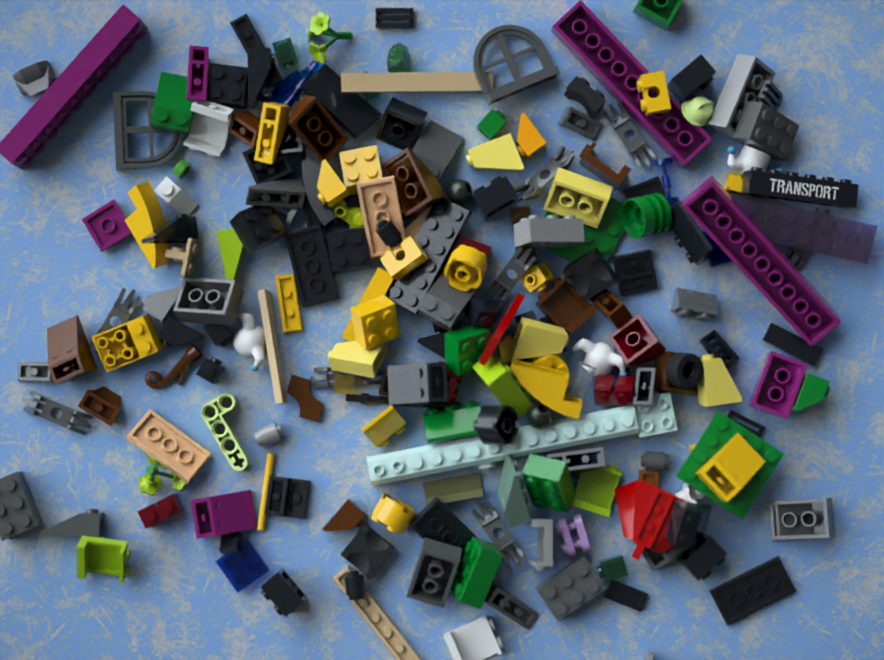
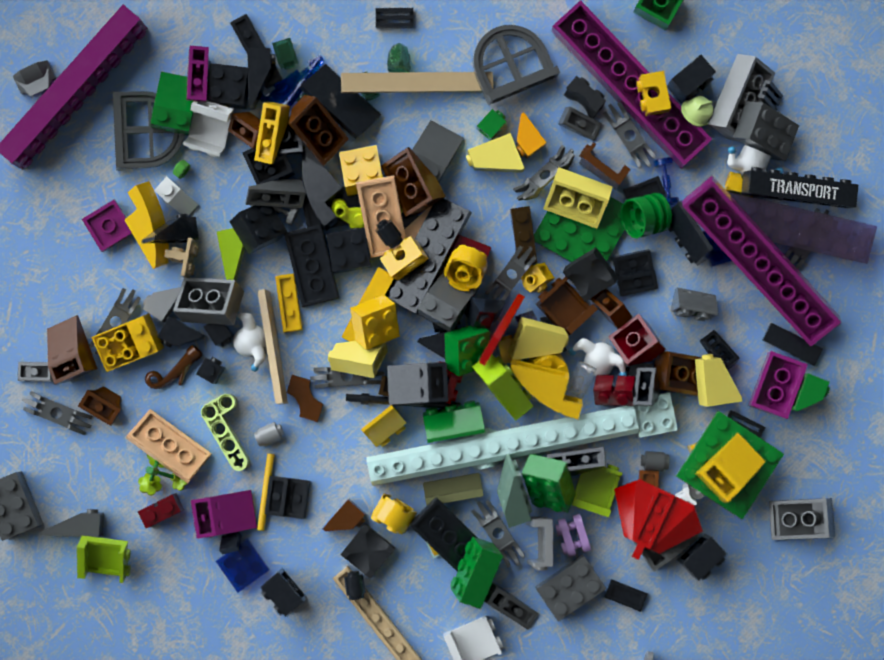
(320, 26): lime plant -> none
(329, 186): yellow slope -> none
(344, 384): clear yellow tile -> none
(401, 124): black slope -> none
(434, 572): dark grey brick -> none
(459, 192): pearl dark grey piece -> none
(494, 197): black brick -> none
(496, 425): black brick -> none
(539, 415): pearl dark grey piece -> none
(549, 231): light grey brick -> none
(612, 568): clear green brick -> none
(688, 524): black slope -> none
(693, 374): black tyre -> none
(752, 590): black tile -> none

